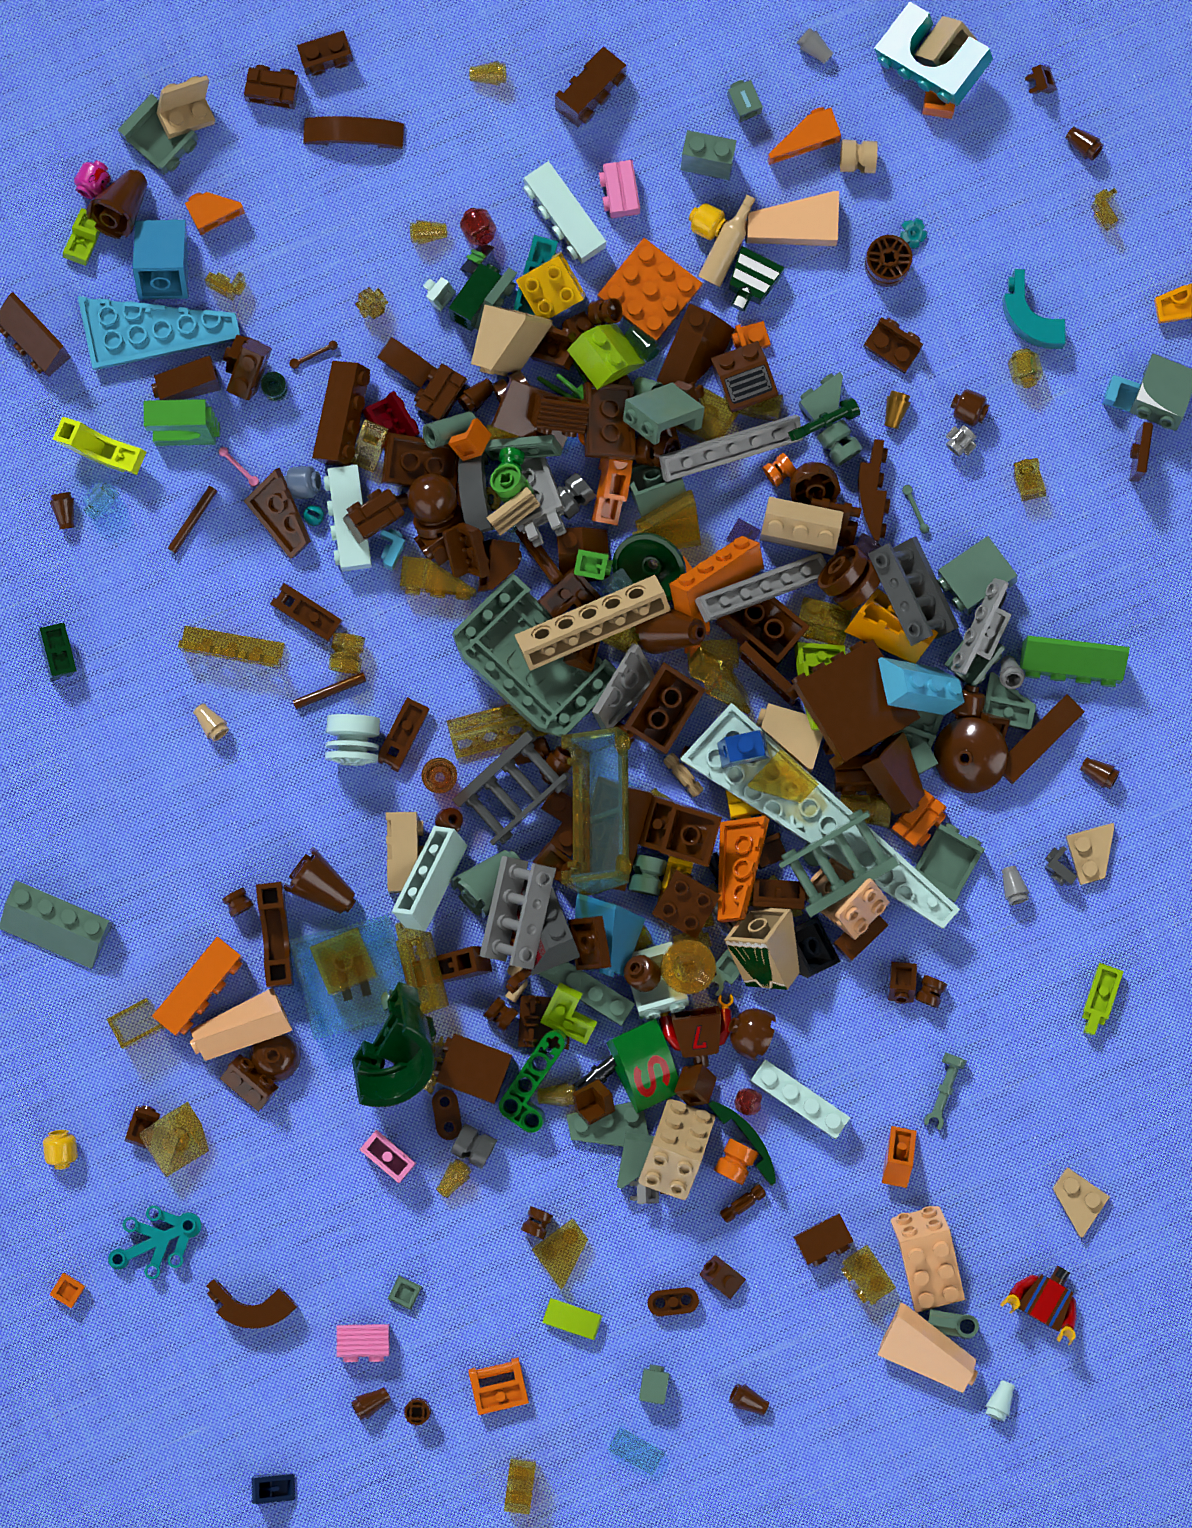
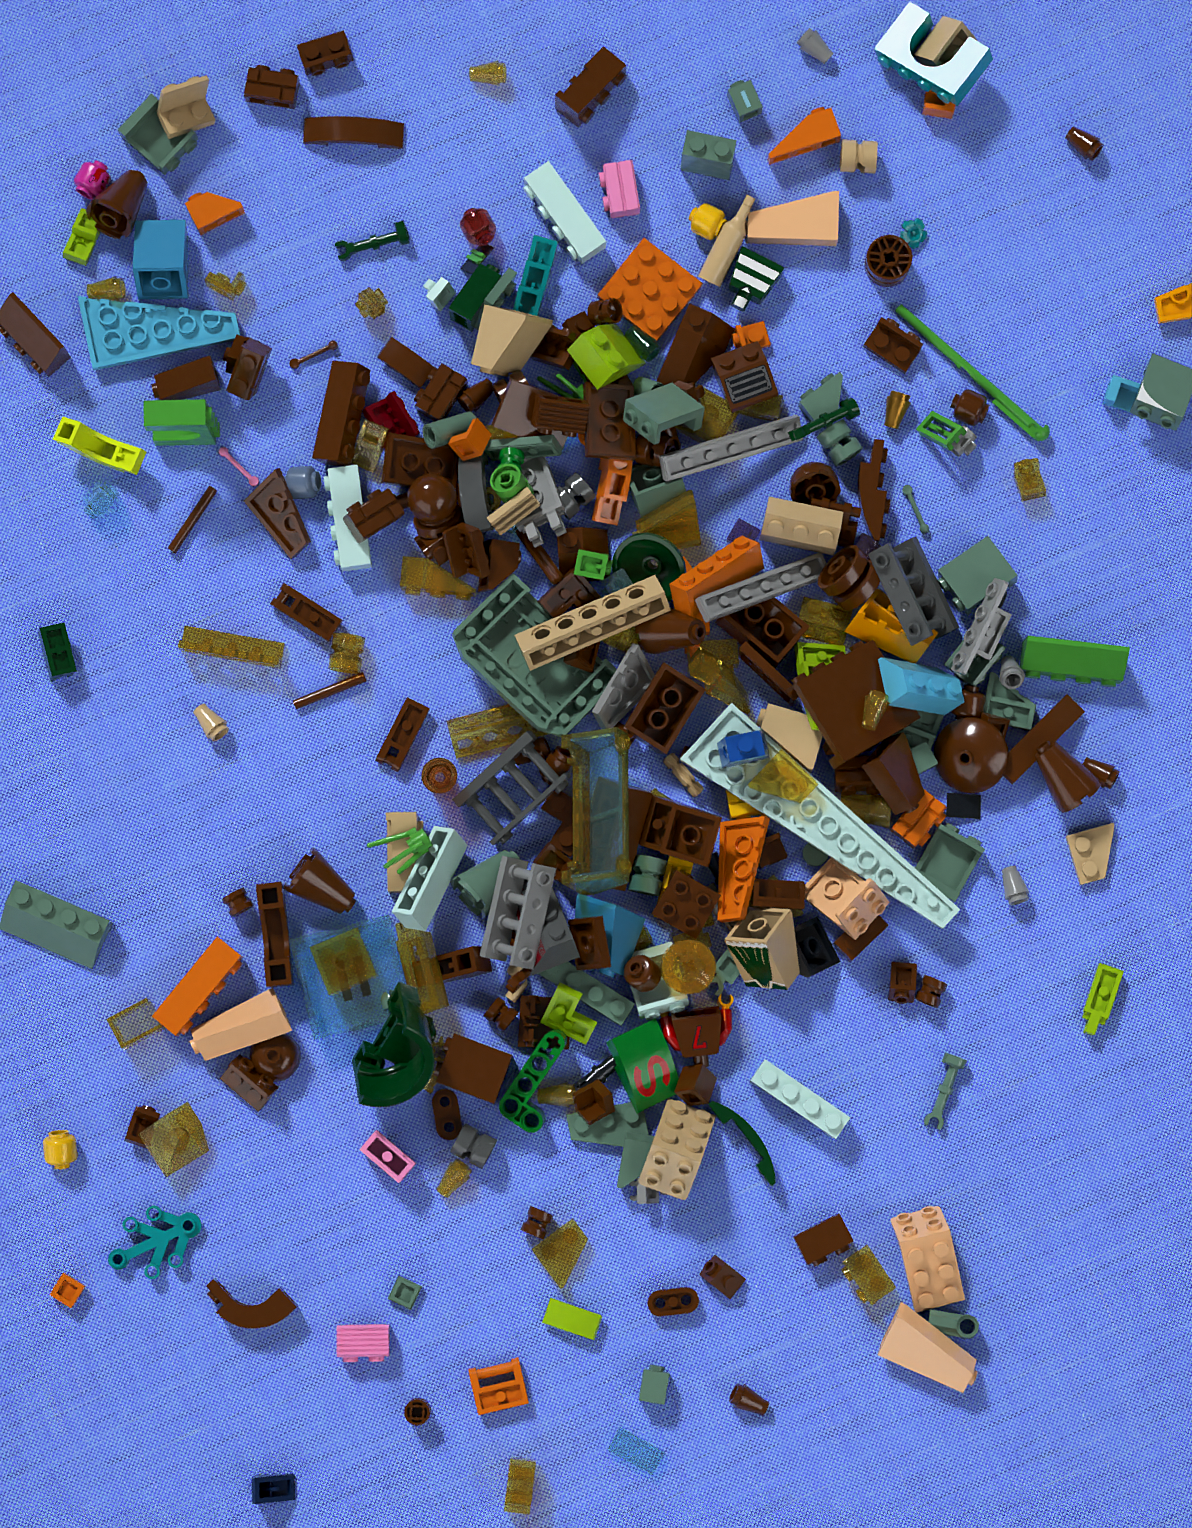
(63, 509): reddish brown cone -> none
(110, 288): none -> clear yellow cone
(274, 391): clear green wheel -> none
(311, 520): teal hinge -> none
(352, 739): light aqua wheel -> none
(369, 1403): reddish brown cone -> none
(375, 241): none -> dark green piece
(392, 553): medium azure bracket -> none
(418, 844): none -> bright green plant
(427, 231): clear yellow cone -> none
(449, 818): reddish brown piece -> none
(551, 287): yellow bracket -> none
(736, 1161): orange wheel -> none
(742, 1203): reddish brown axle -> none
(748, 1101): clear red piece -> none
(751, 1032): reddish brown cylinder -> none
(779, 470): orange wheel -> none
(839, 887): sand green fence -> none
(874, 708): none -> clear yellow cone
(899, 1157): orange slope -> none
(951, 437): none -> bright green tile
(963, 805): none -> black piece
(1000, 1402): light aqua cone -> none
(1001, 400): none -> bright green bar
(1025, 323): teal arch -> none
(1025, 368): clear yellow head -> none
(1044, 80): reddish brown tile -> none
(1046, 1301): torso -> none
(1060, 873): dark grey bracket -> none
(1065, 776): none -> reddish brown cone
(1079, 1200): tan wing -> none
(1103, 213): clear yellow bracket -> none
(1140, 451): reddish brown plate -> none

